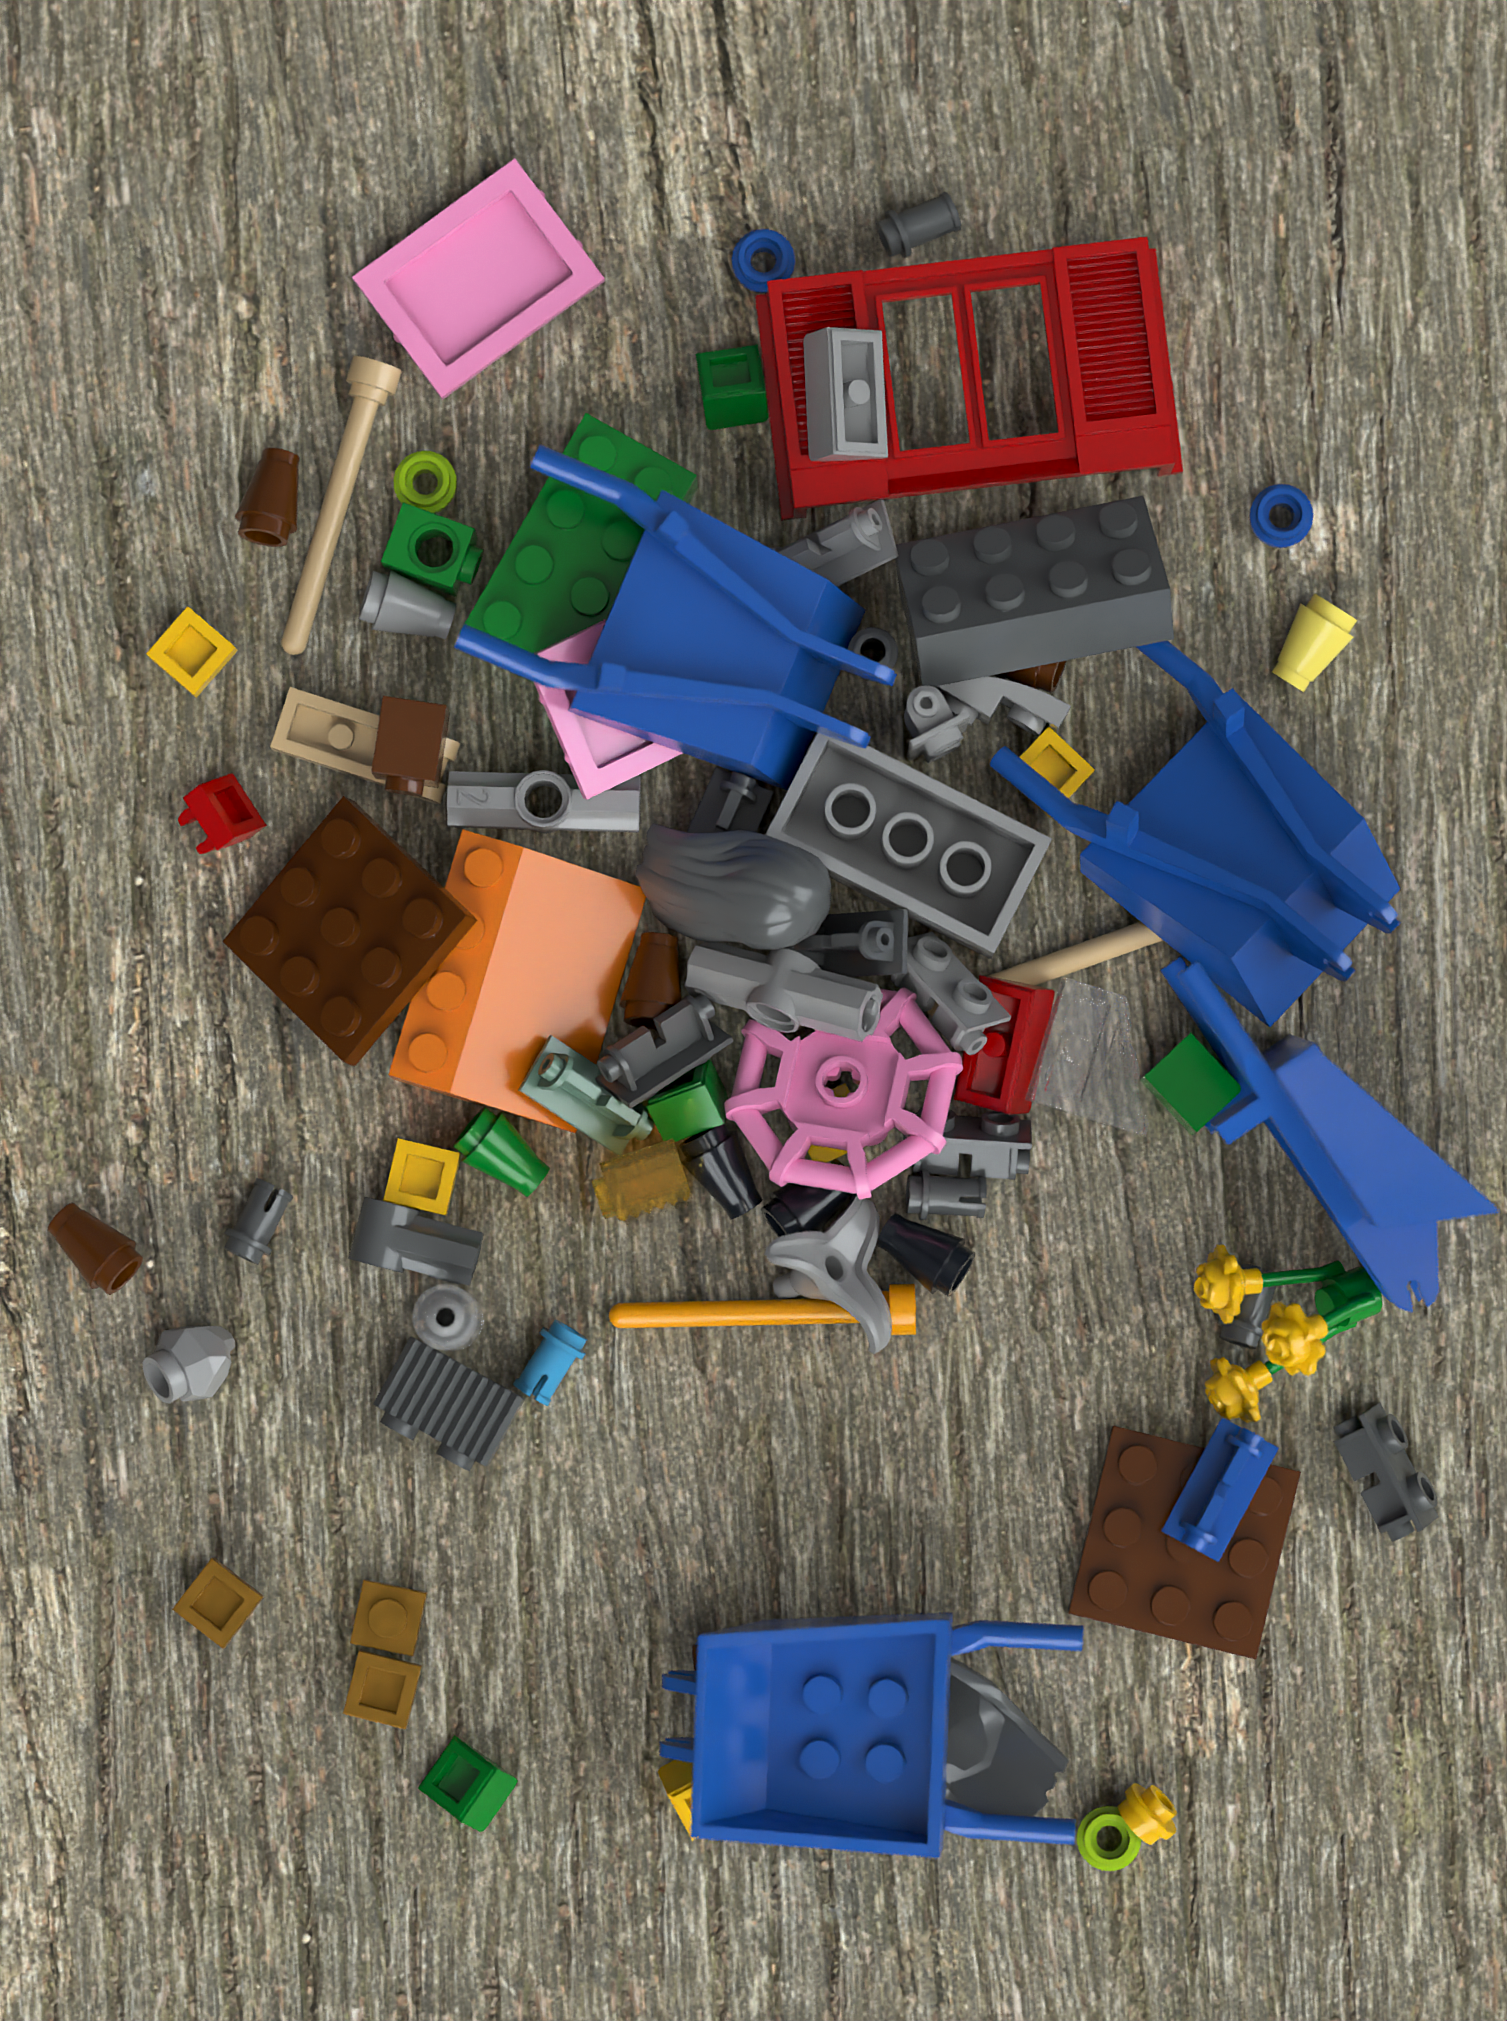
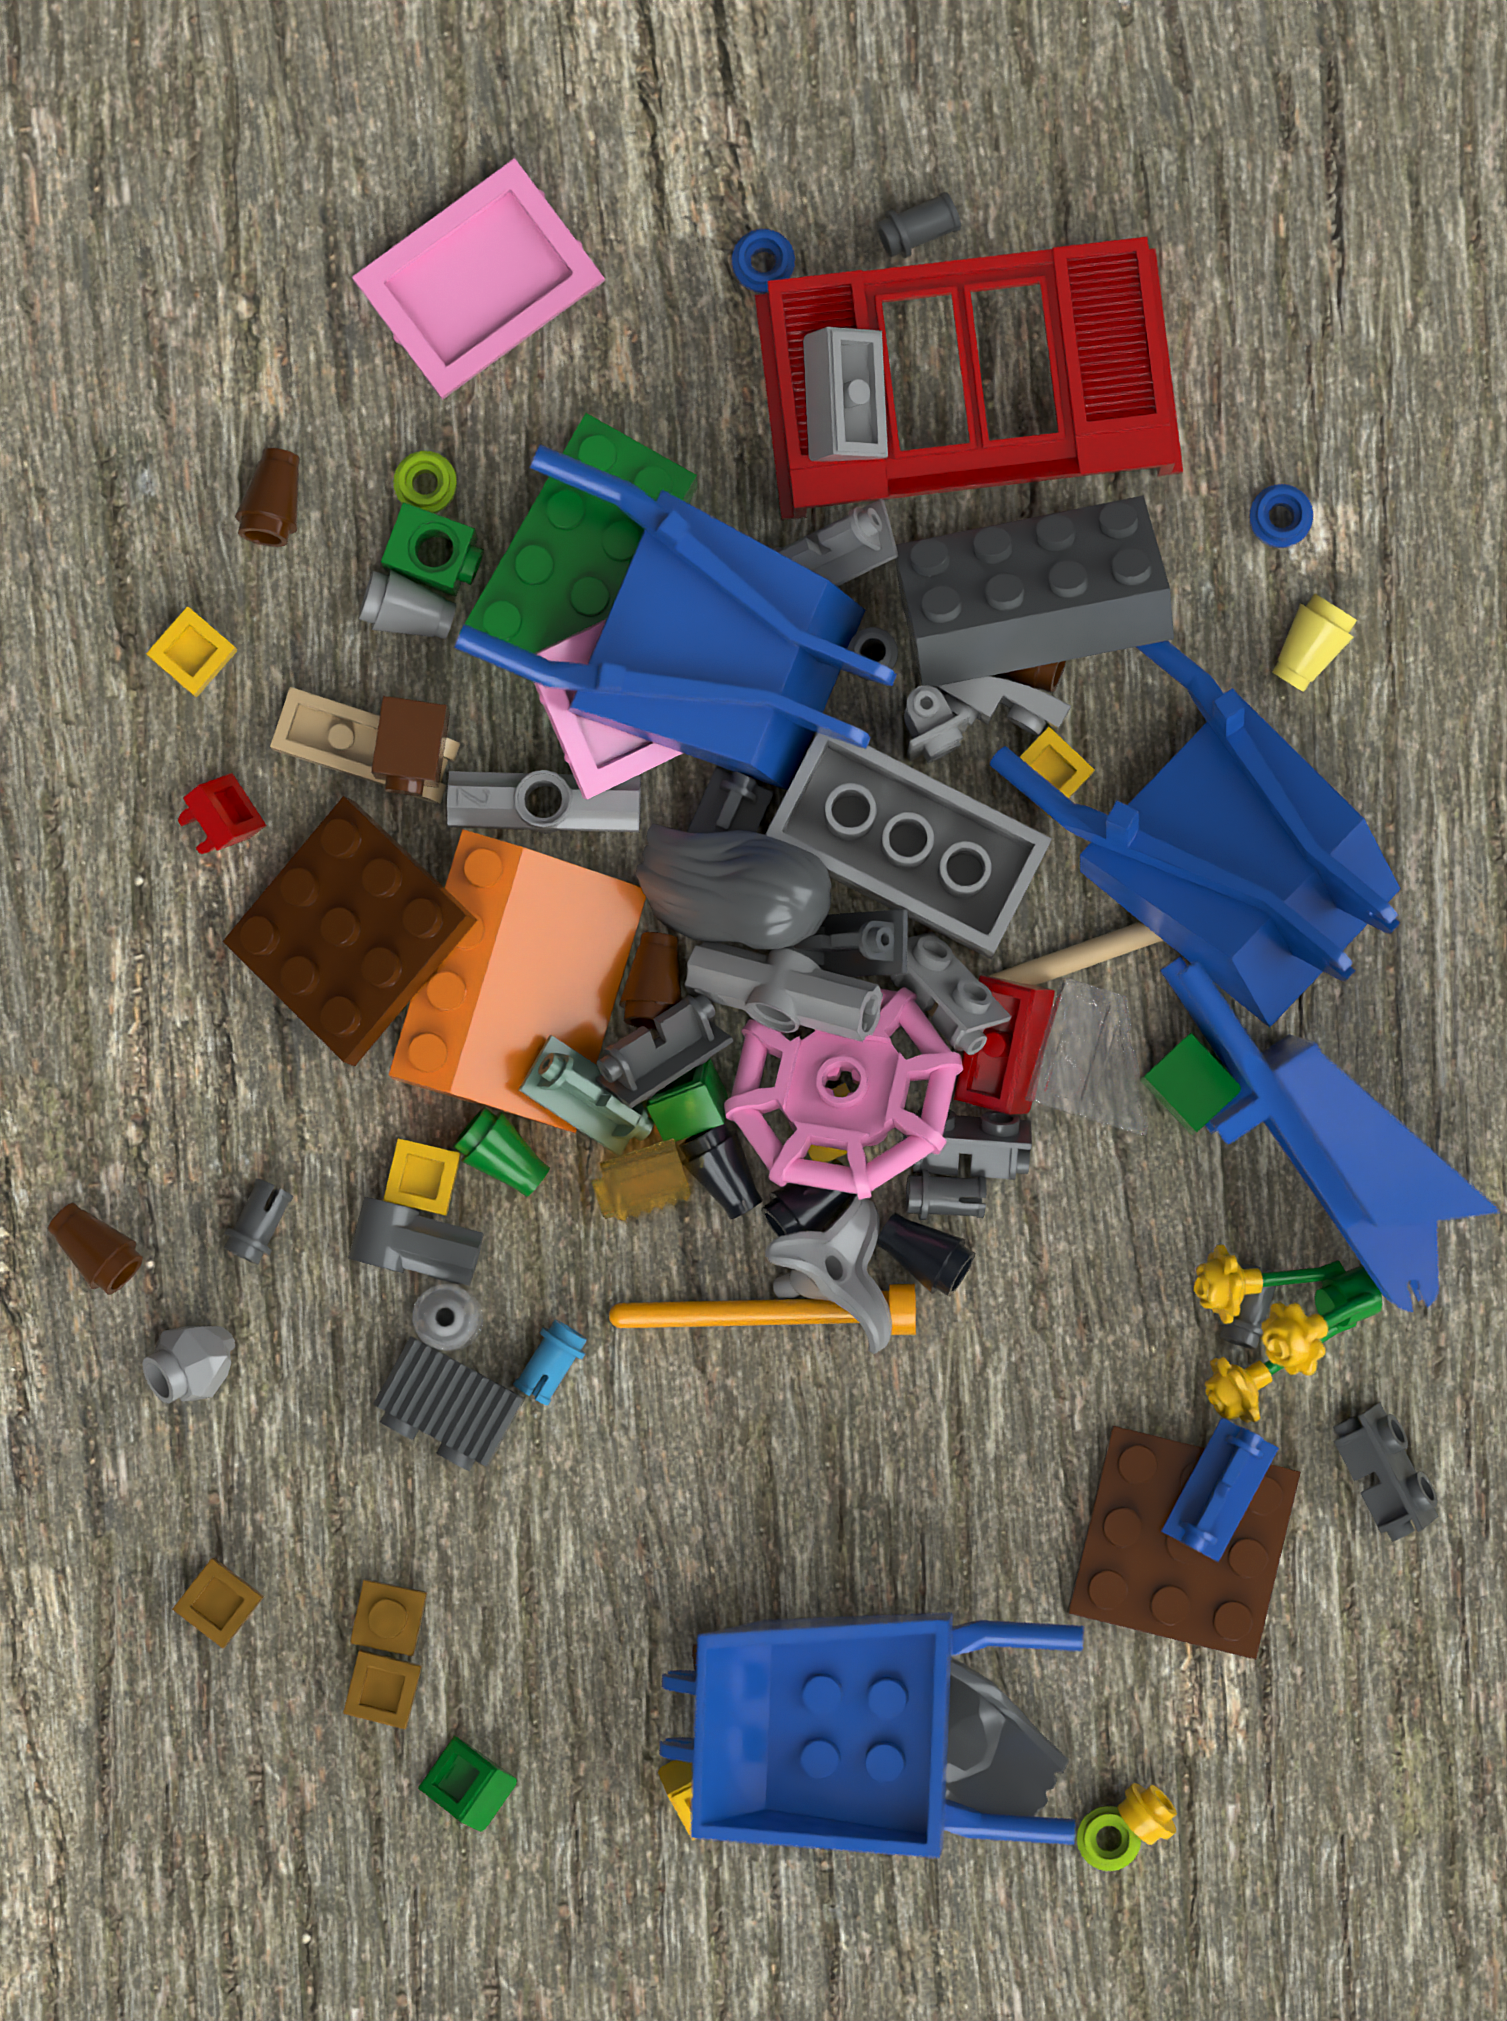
(370, 387): tan piece -> none
(732, 387): green slope -> none

